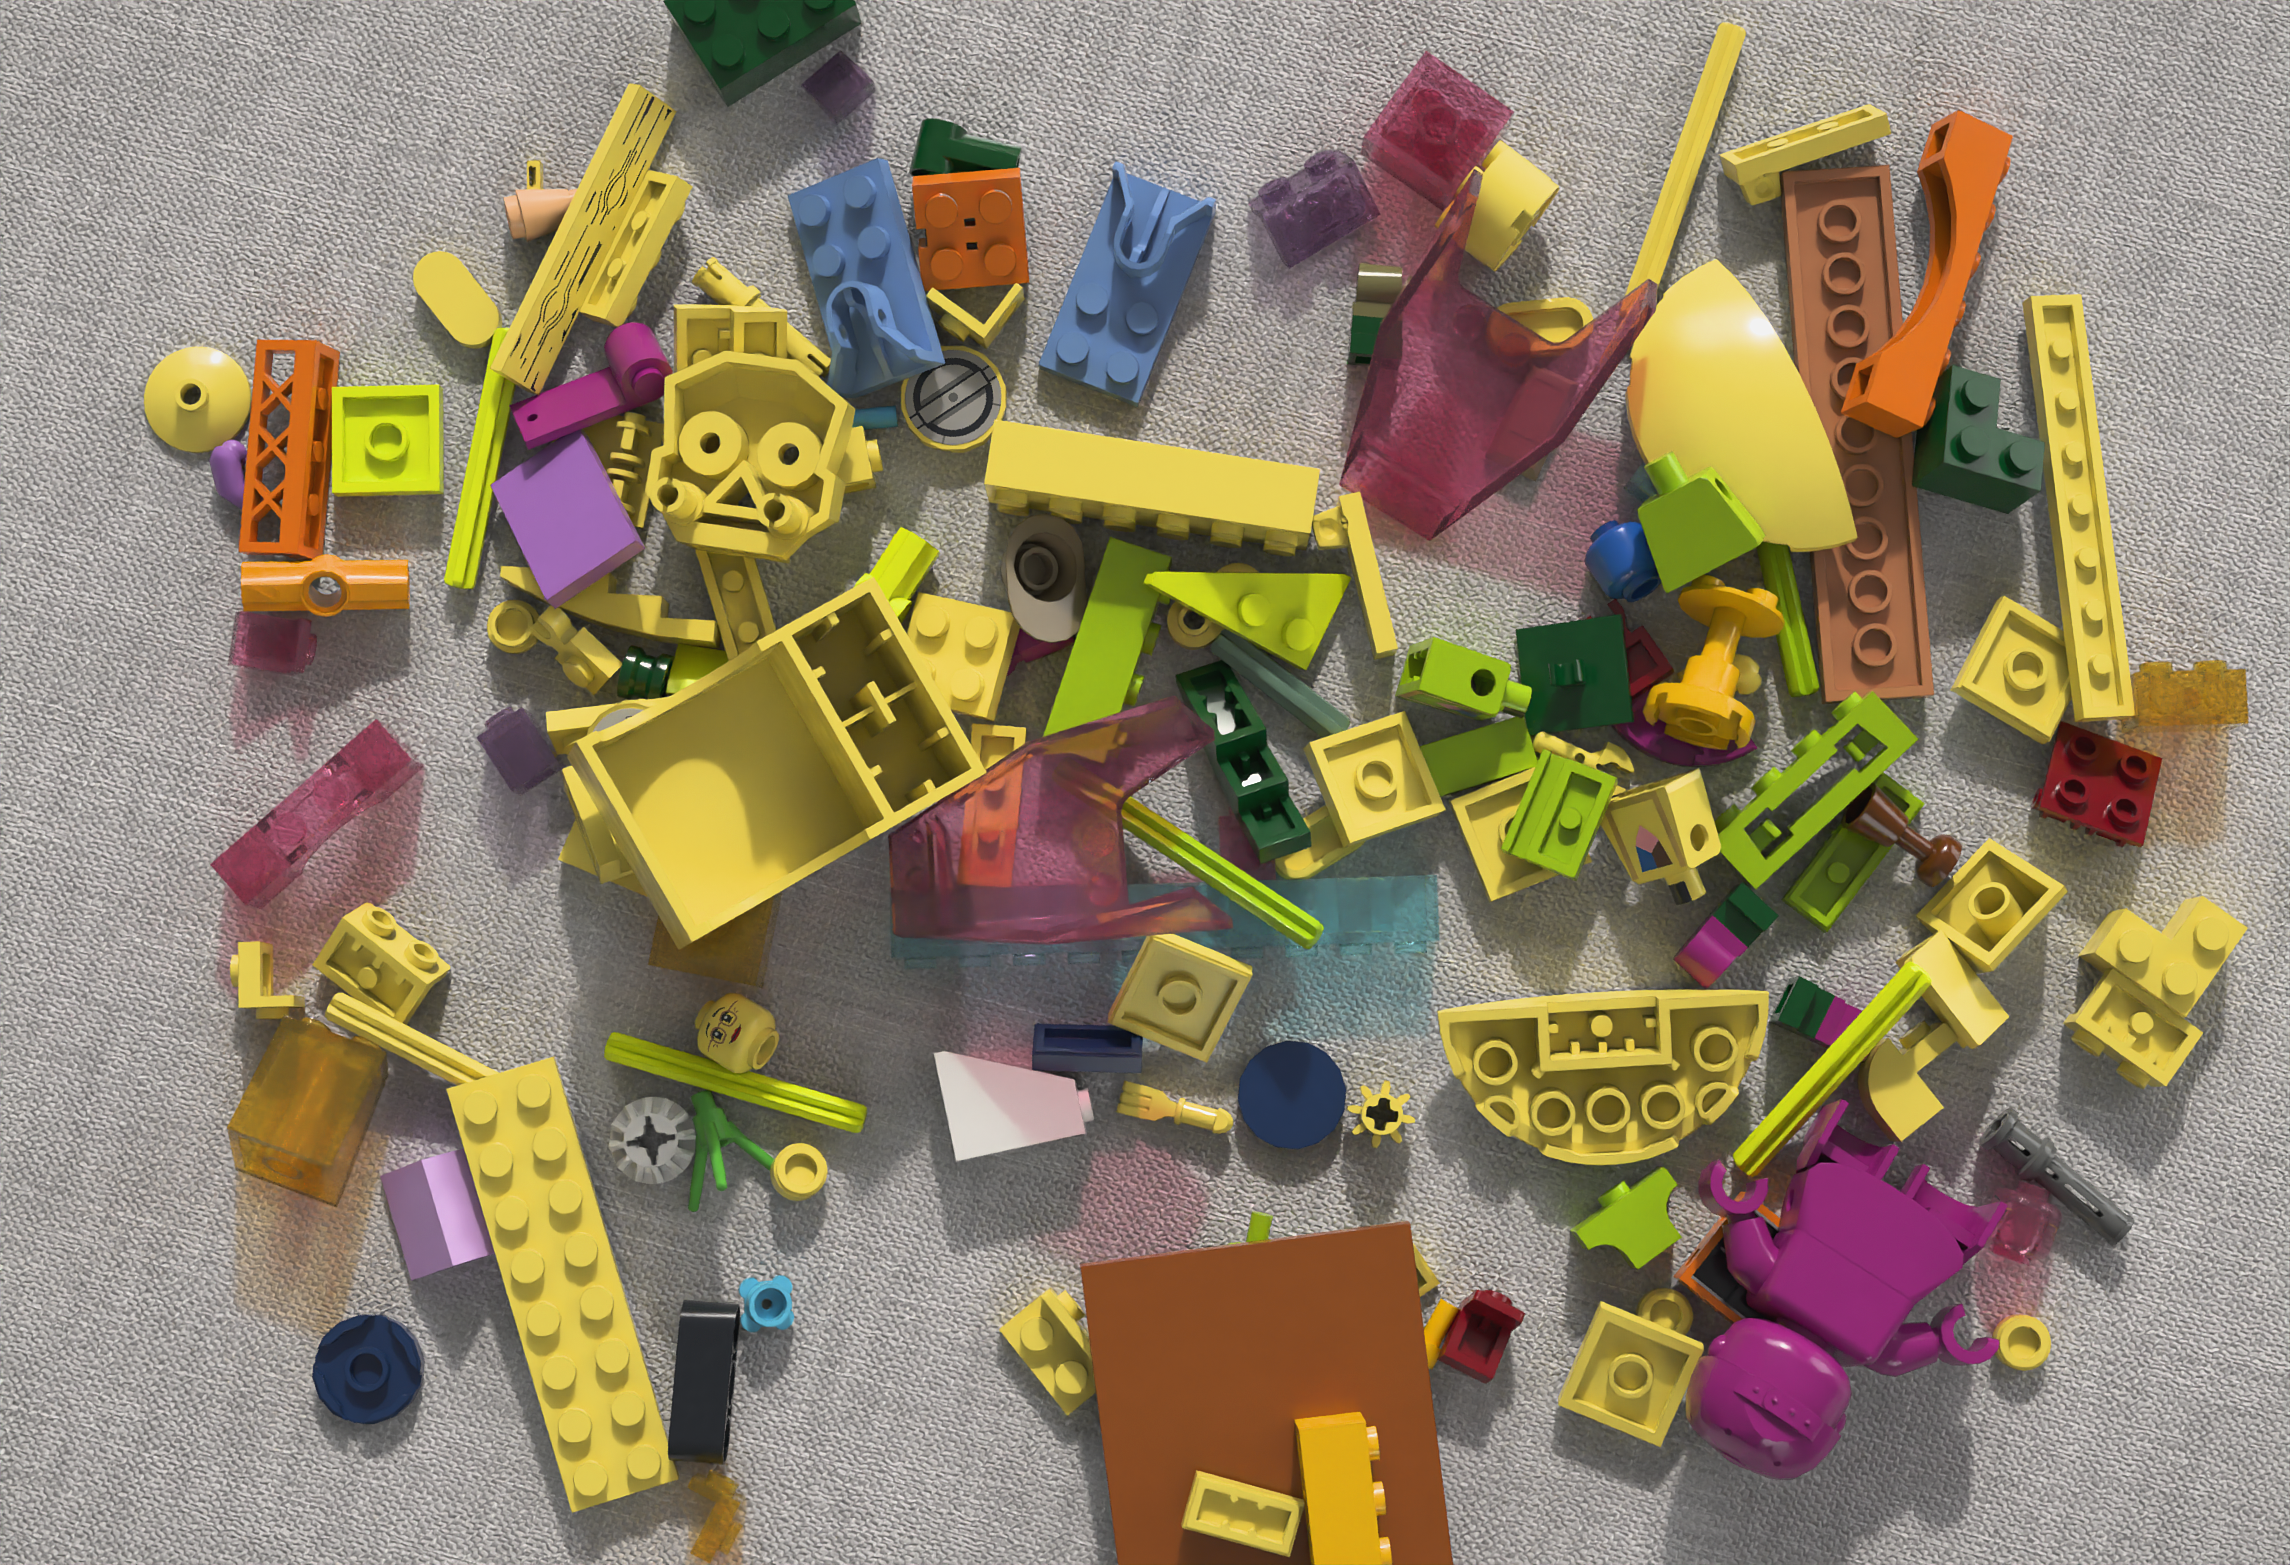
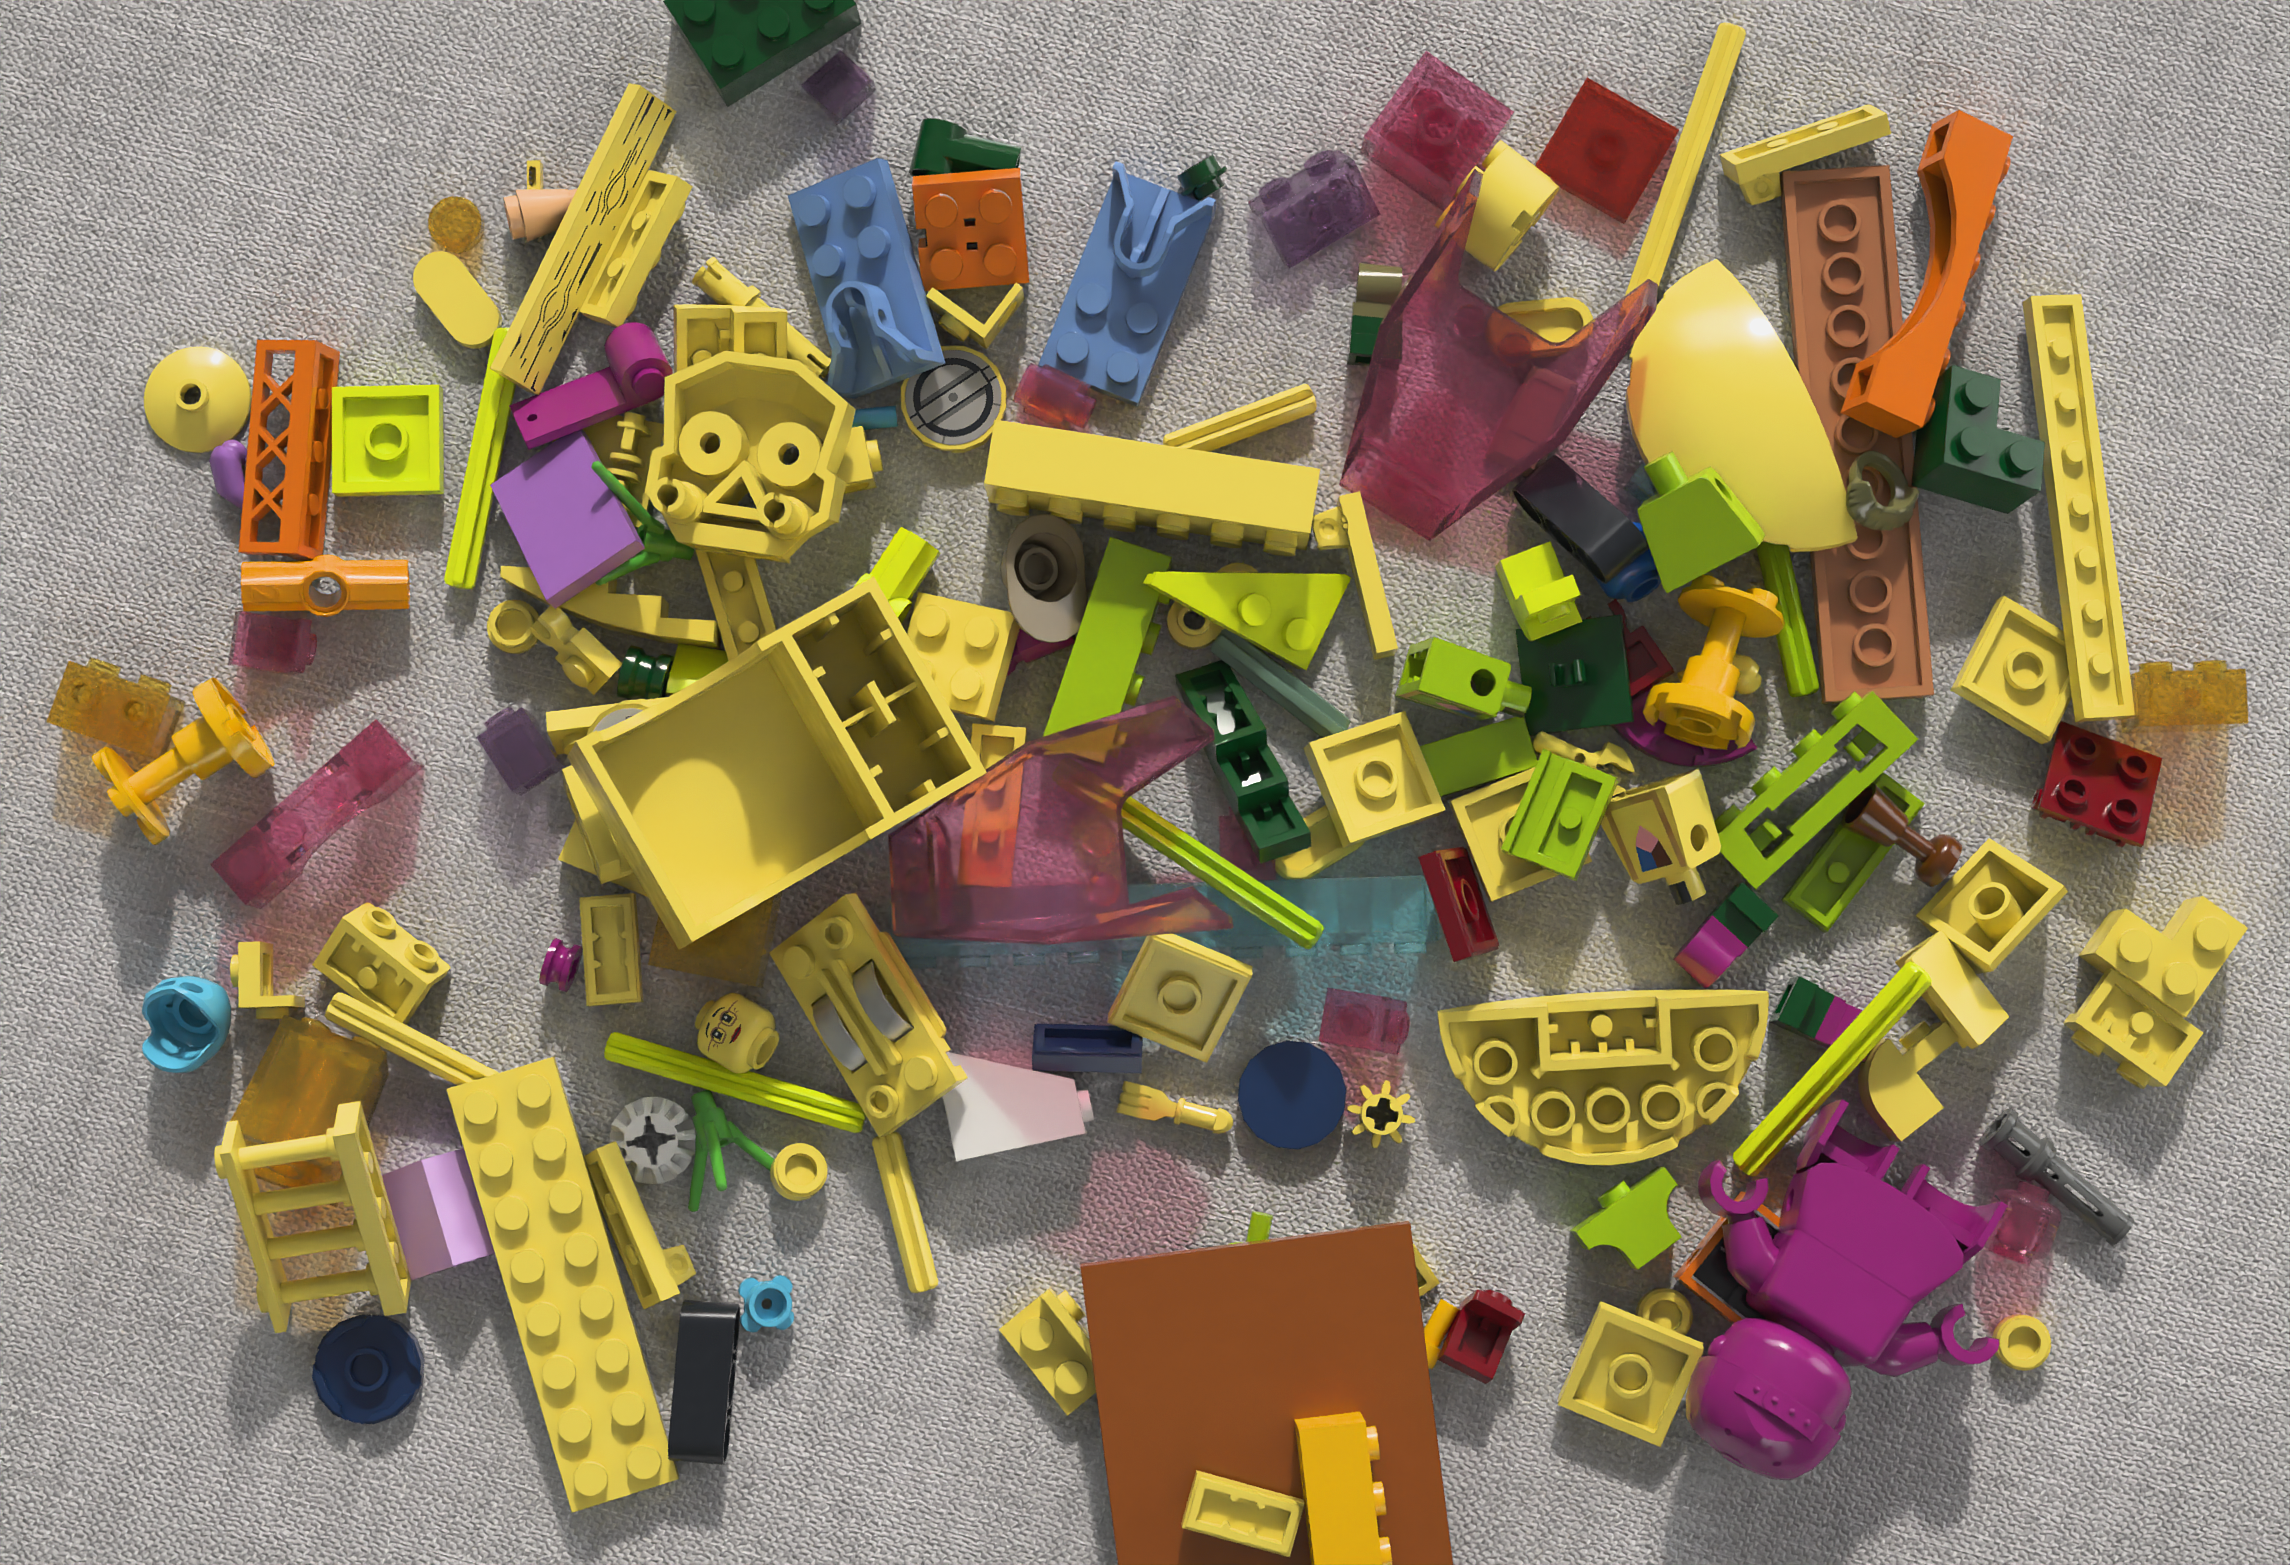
(116, 710): none -> clear yellow brick
(186, 1022): none -> medium azure helmet
(199, 748): none -> yellow piece
(358, 1187): none -> light yellow fence
(456, 224): none -> clear yellow tile
(560, 965): none -> magenta bush
(611, 949): none -> light yellow plate
(652, 1270): none -> light yellow hinge
(657, 540): none -> bright green plant
(720, 1528): clear yellow bracket -> none
(869, 1013): none -> light yellow piece
(905, 1212): none -> light yellow axle
(1055, 397): none -> clear pink brick
(1202, 178): none -> dark green plate
(1245, 420): none -> light yellow axle
(1364, 1021): none -> clear pink bracket
(1459, 903): none -> dark red tile
(1539, 591): none -> neon yellow brick
(1580, 519): none -> black beam
(1606, 150): none -> clear red plate
(1861, 500): none -> olive piece

